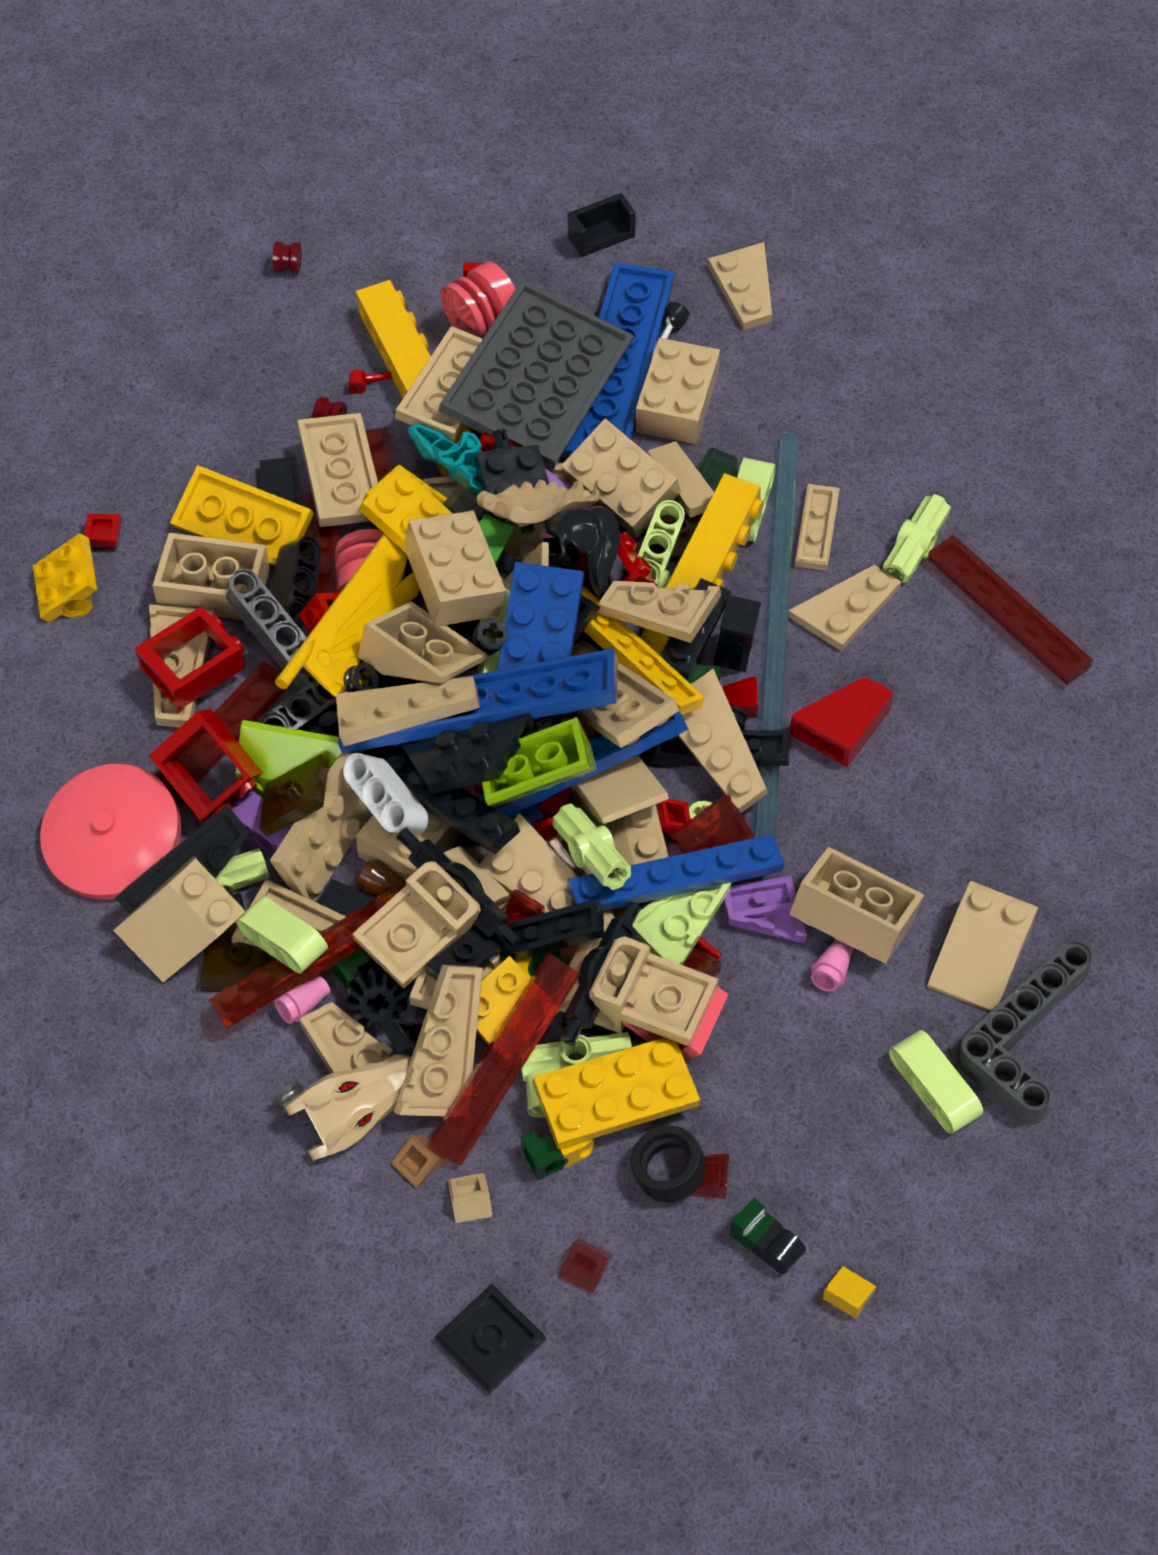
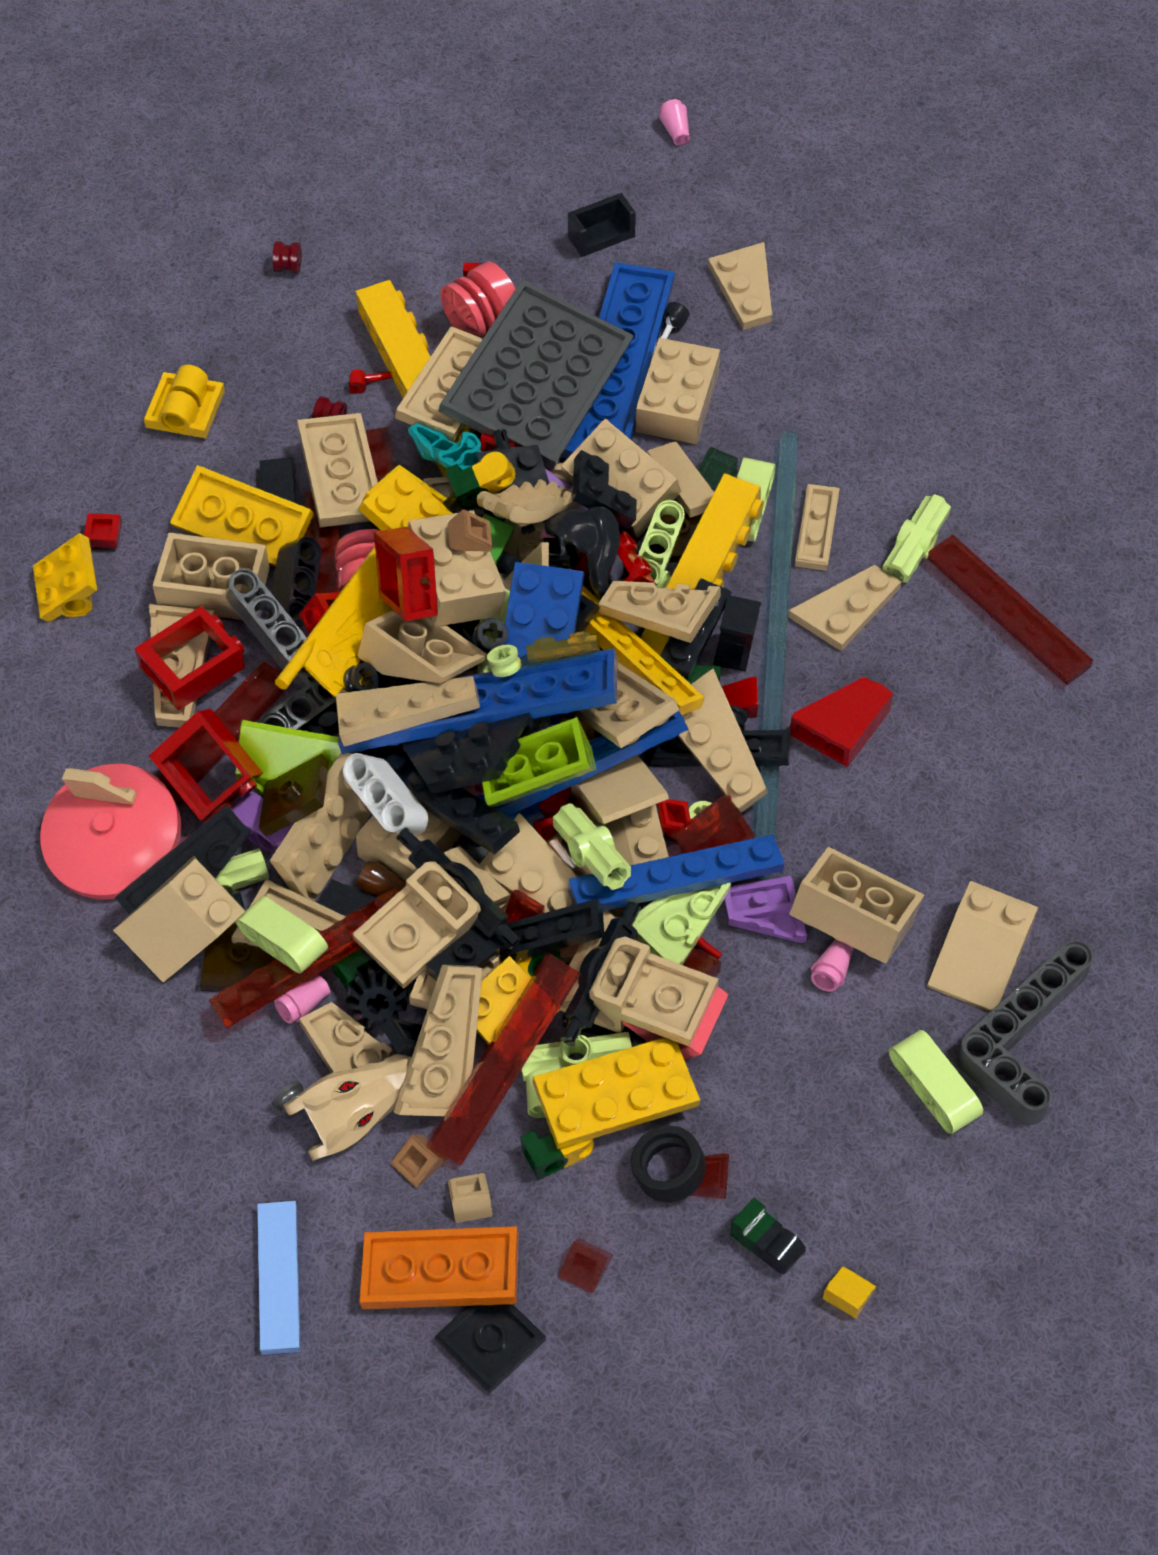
(96, 787): none -> tan tile
(185, 402): none -> yellow plate
(278, 1278): none -> light blue tile
(401, 565): none -> red window
(439, 1268): none -> orange plate
(469, 532): none -> medium nougat slope
(489, 475): none -> leg
(504, 660): none -> yellowish green bush
(549, 649): none -> clear yellow plate
(592, 489): none -> black plate
(675, 120): none -> bright pink cone

